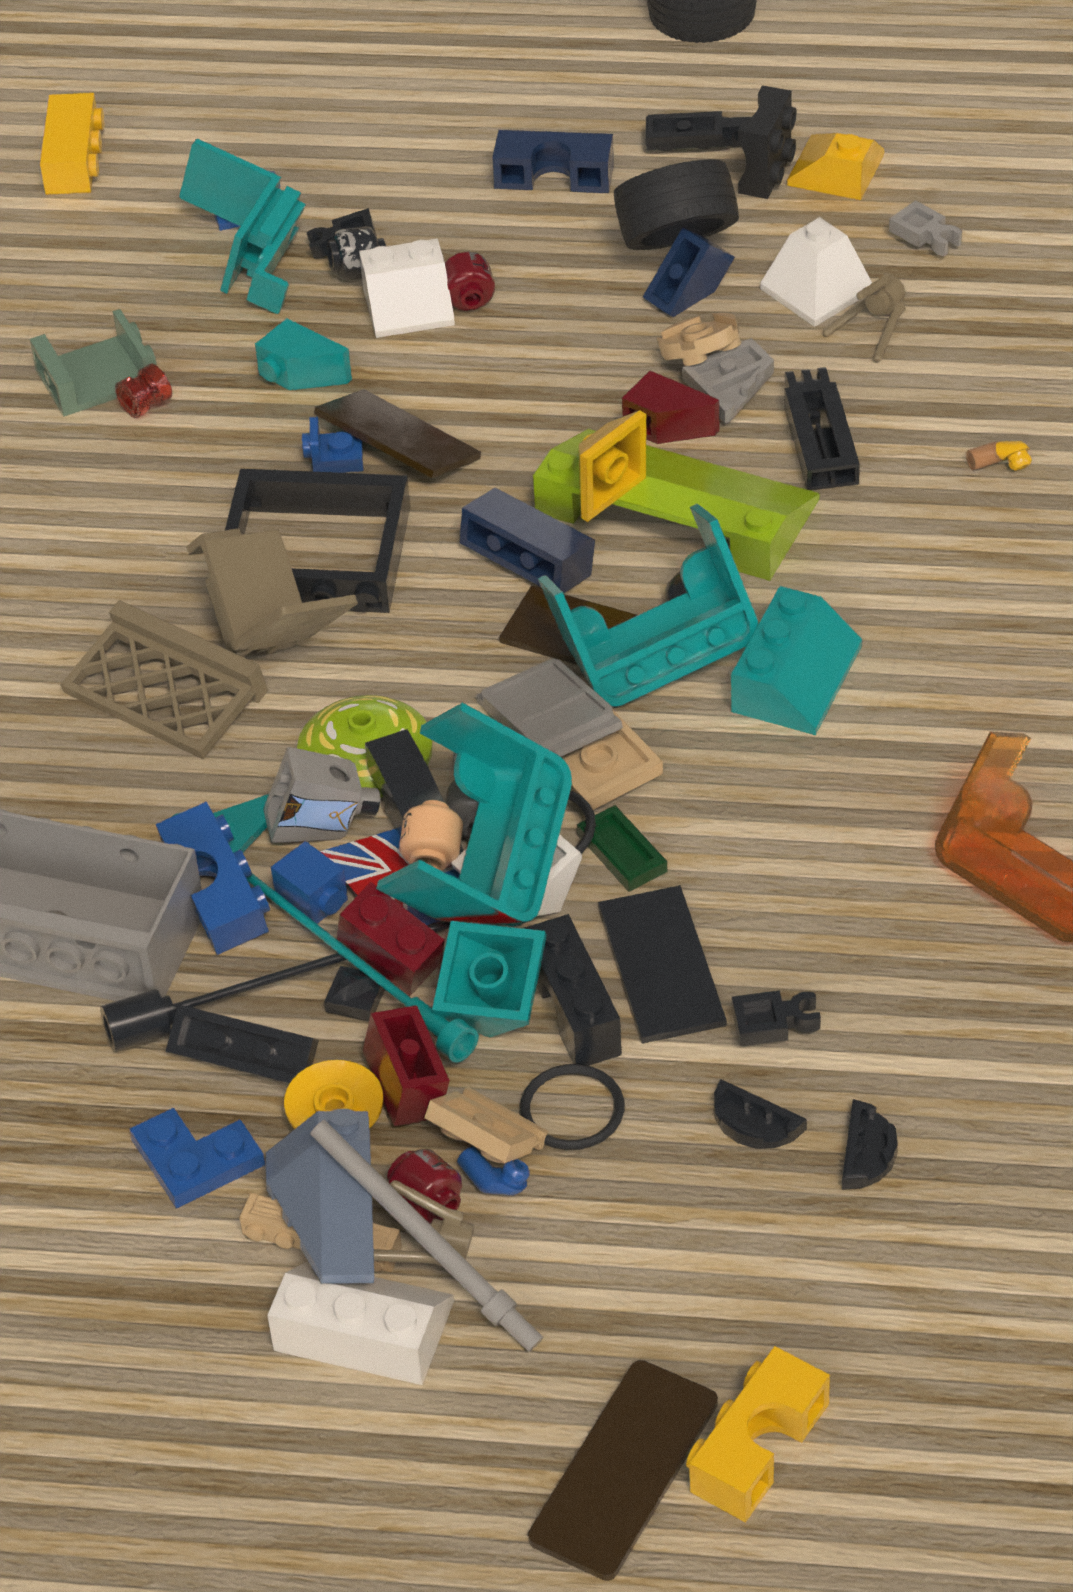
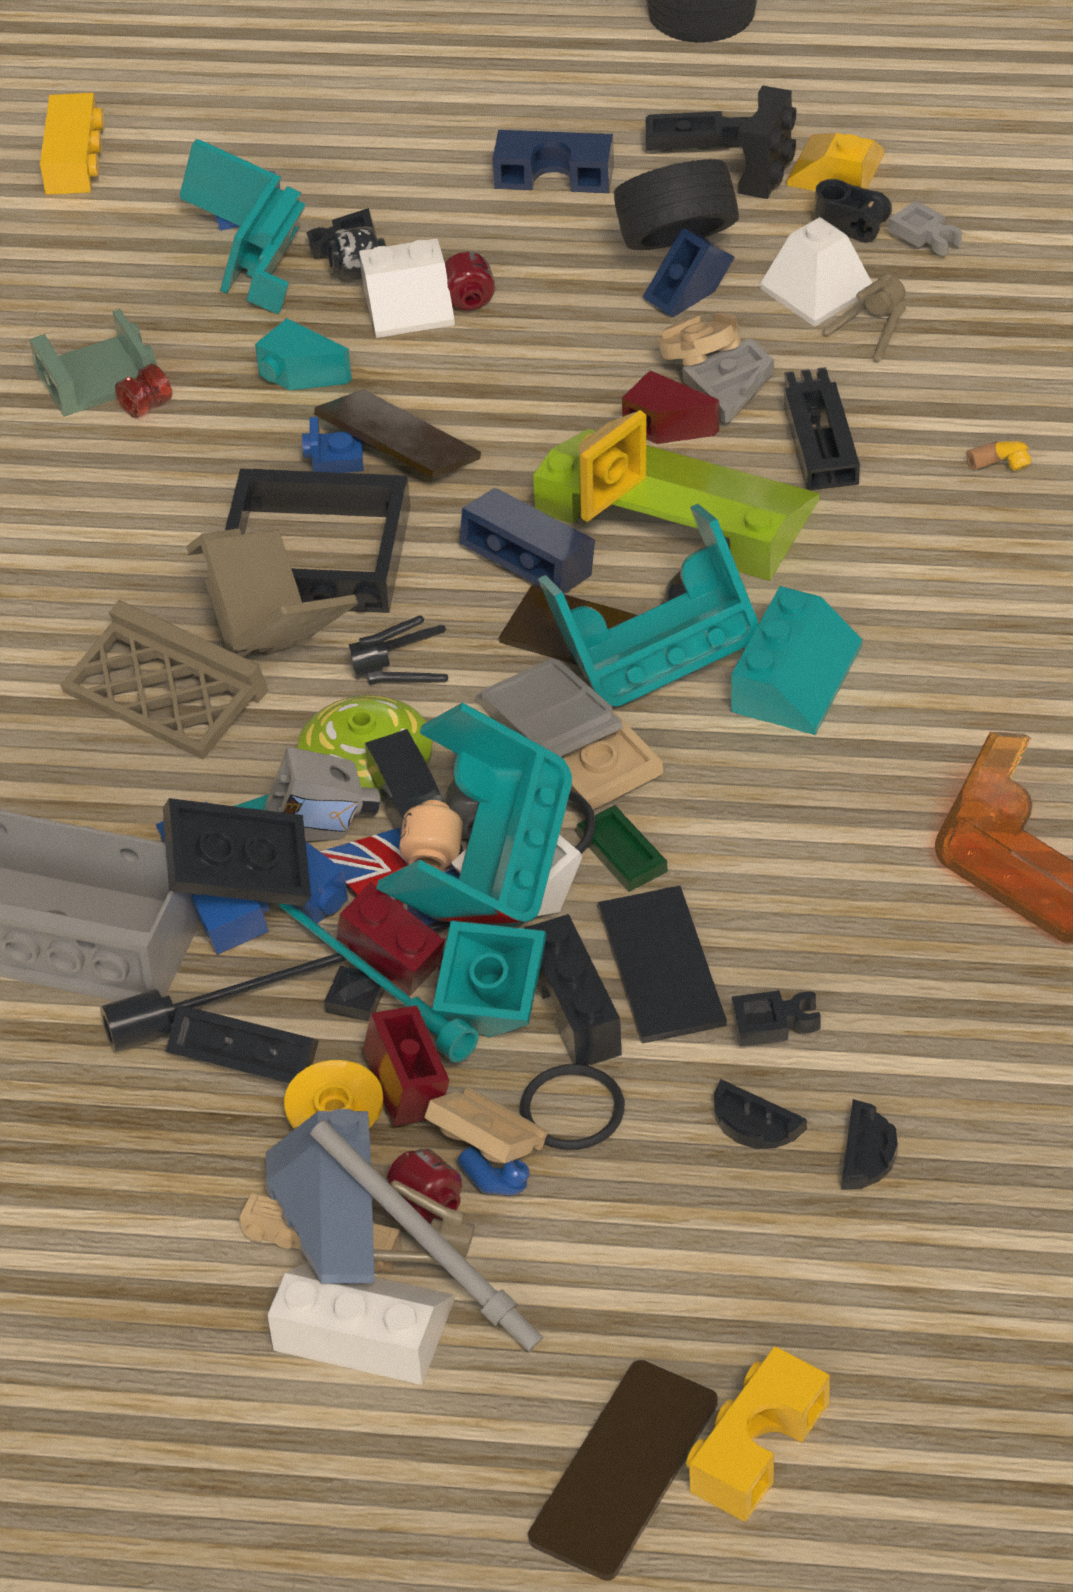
(193, 1167): blue plate -> none
(236, 852): none -> black plate
(371, 653): none -> black plant
(848, 208): none -> black piece

